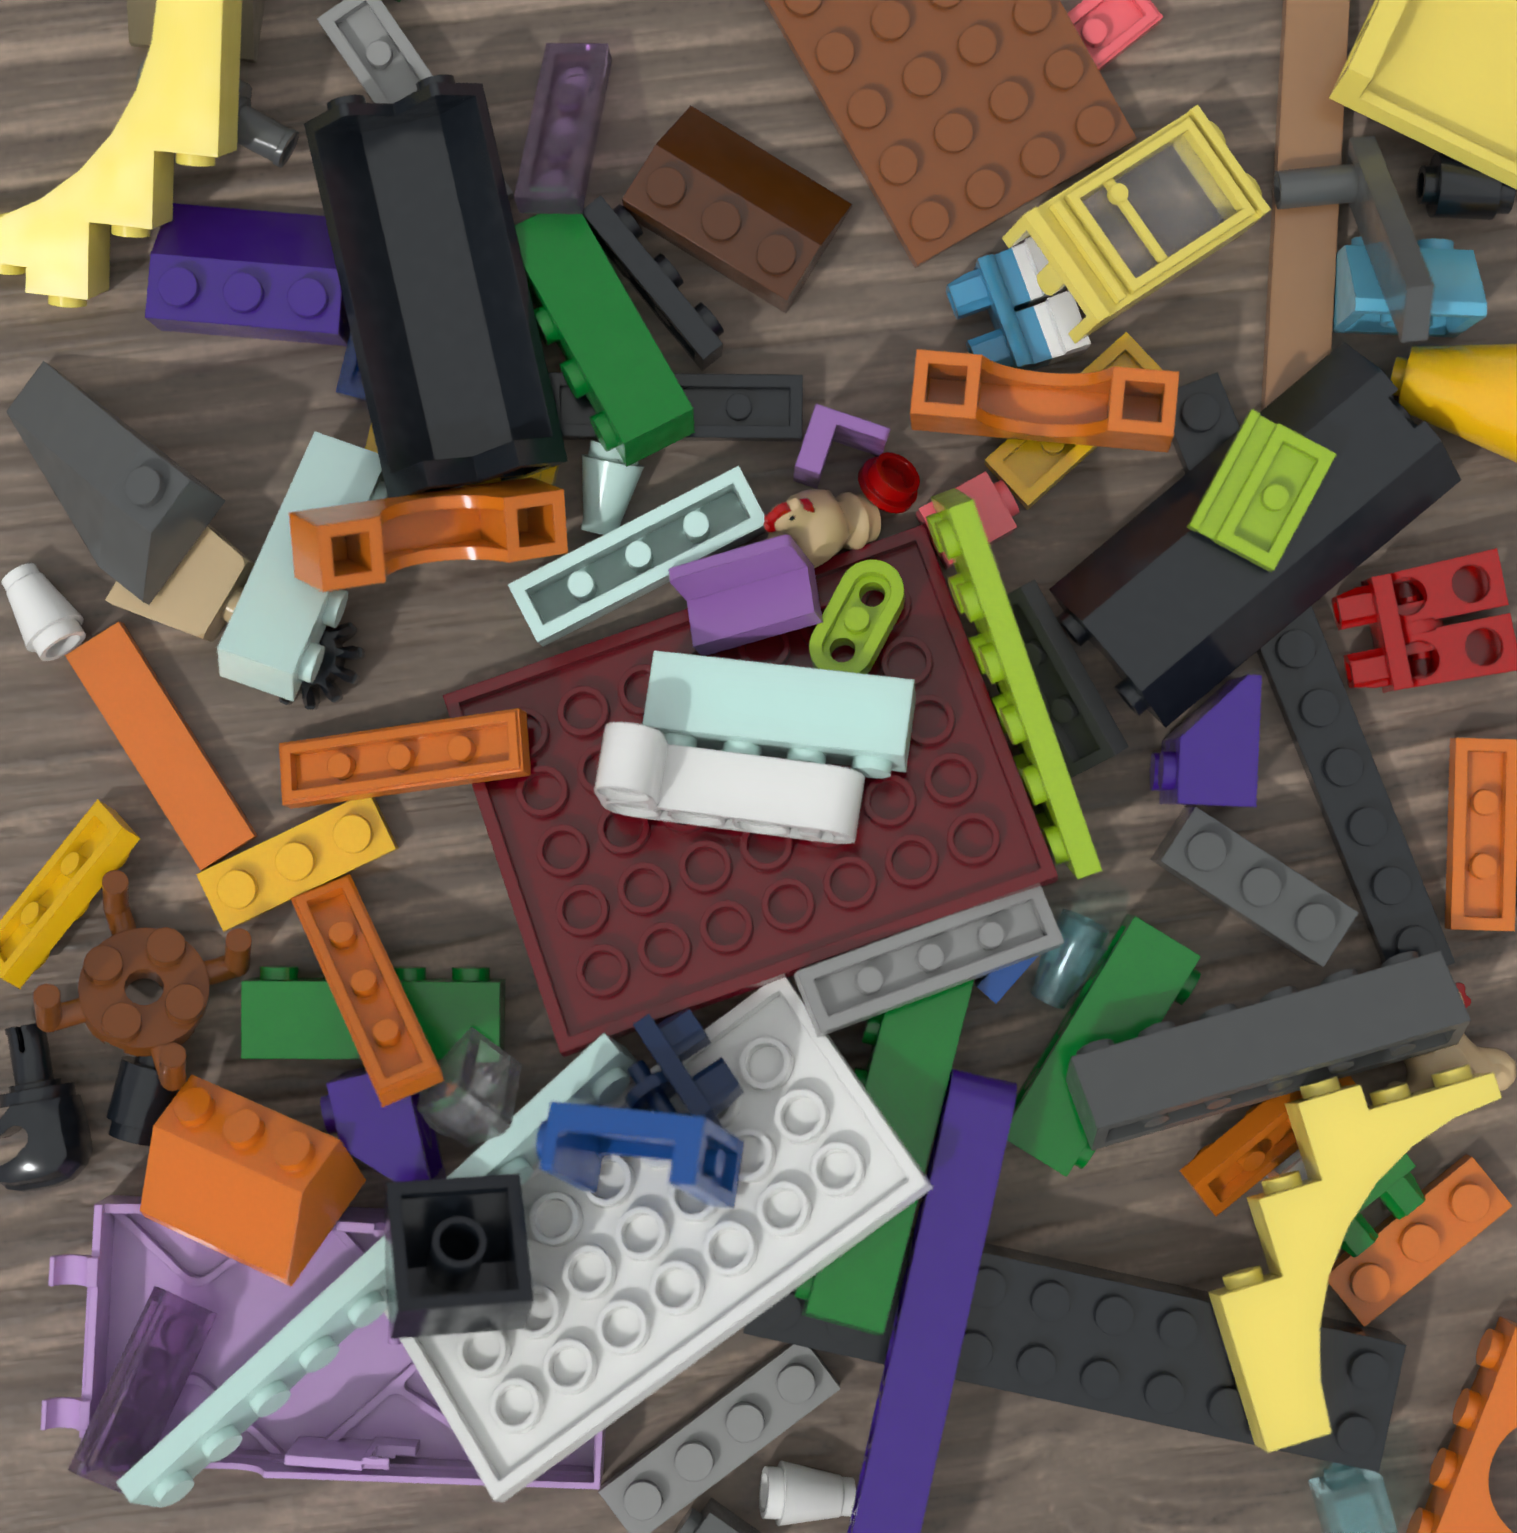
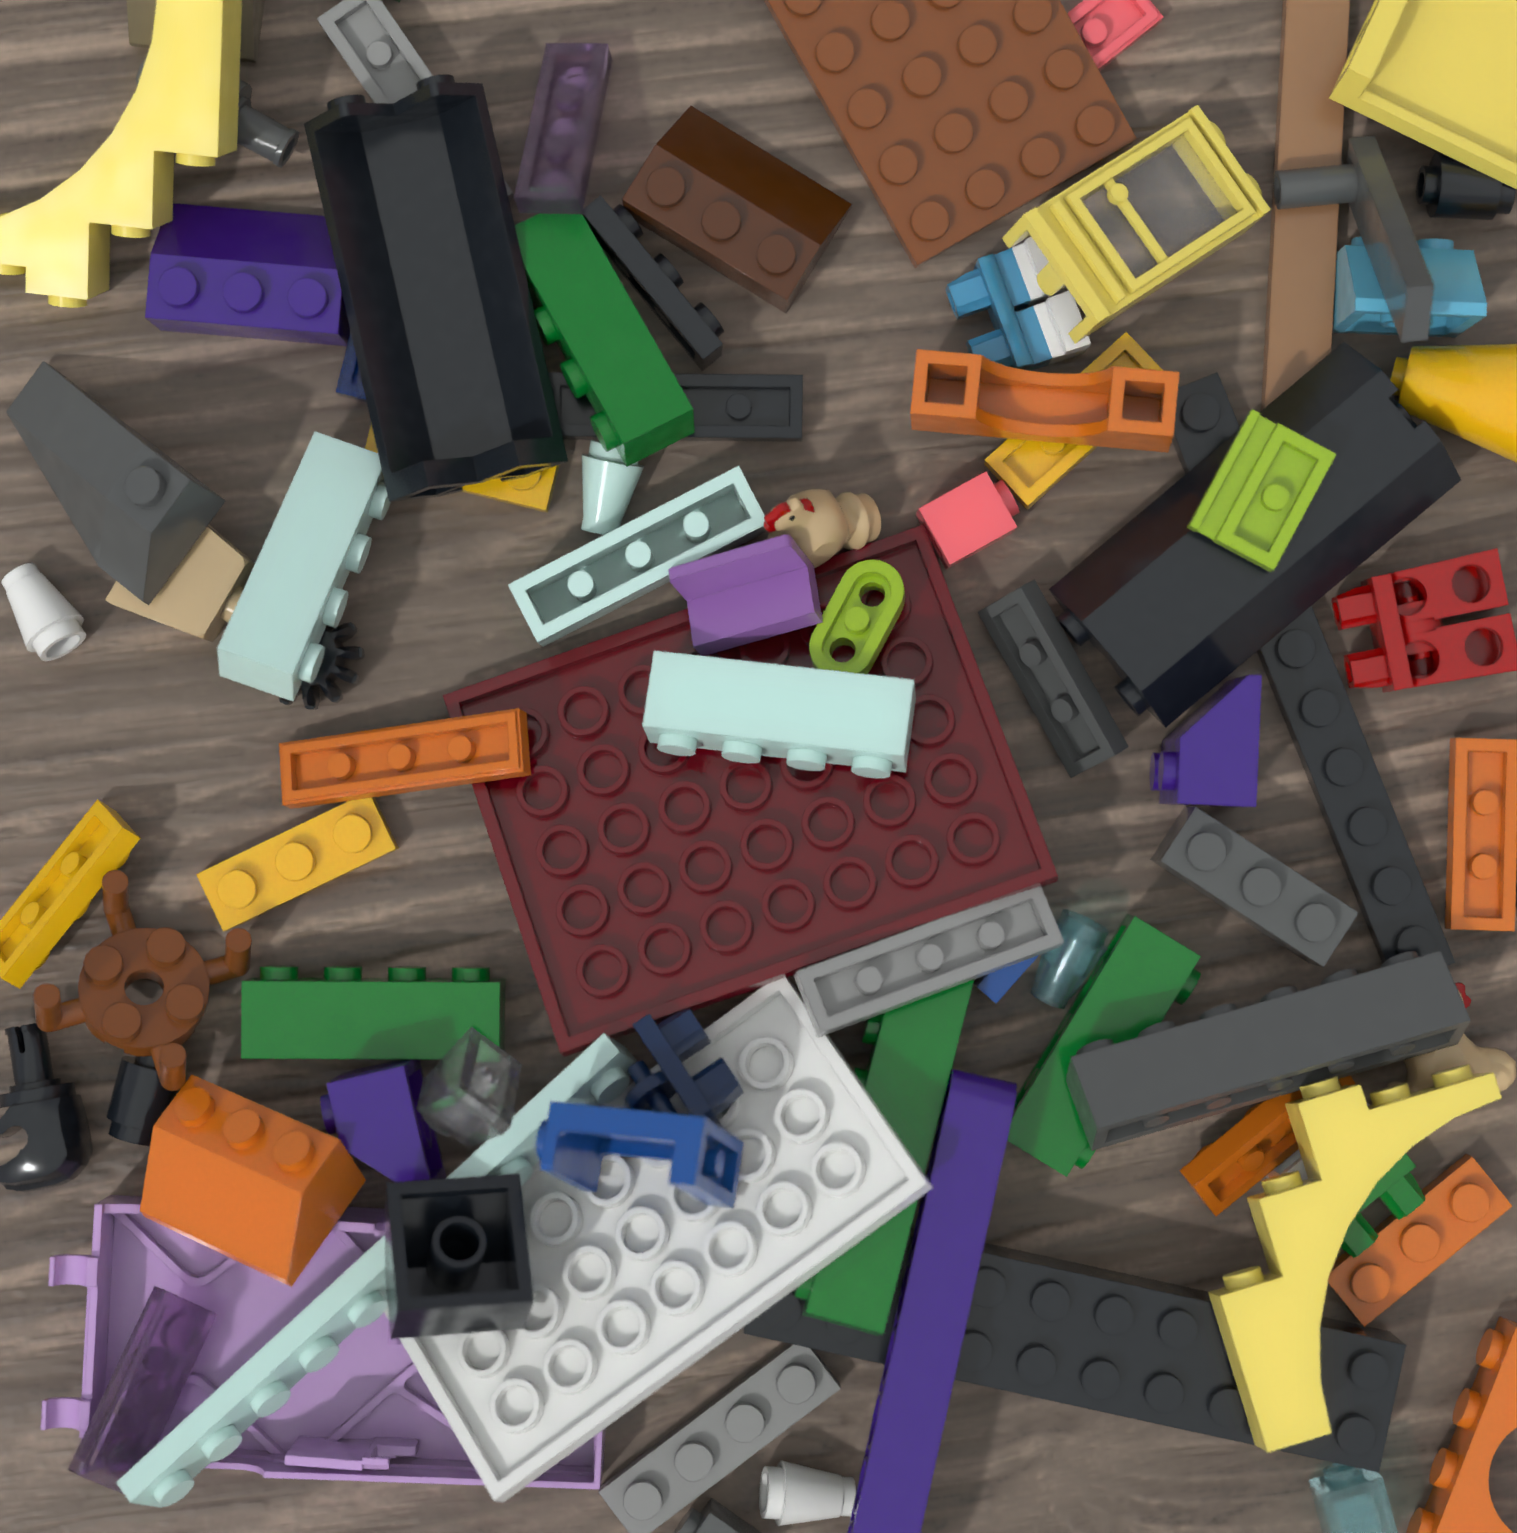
(161, 745): orange tile -> none
(367, 990): orange tile -> none
(374, 538): orange arch -> none
(725, 790): white beam -> none
(829, 426): medium lavender panel -> none
(889, 482): red plate -> none
(1004, 659): lime plate -> none

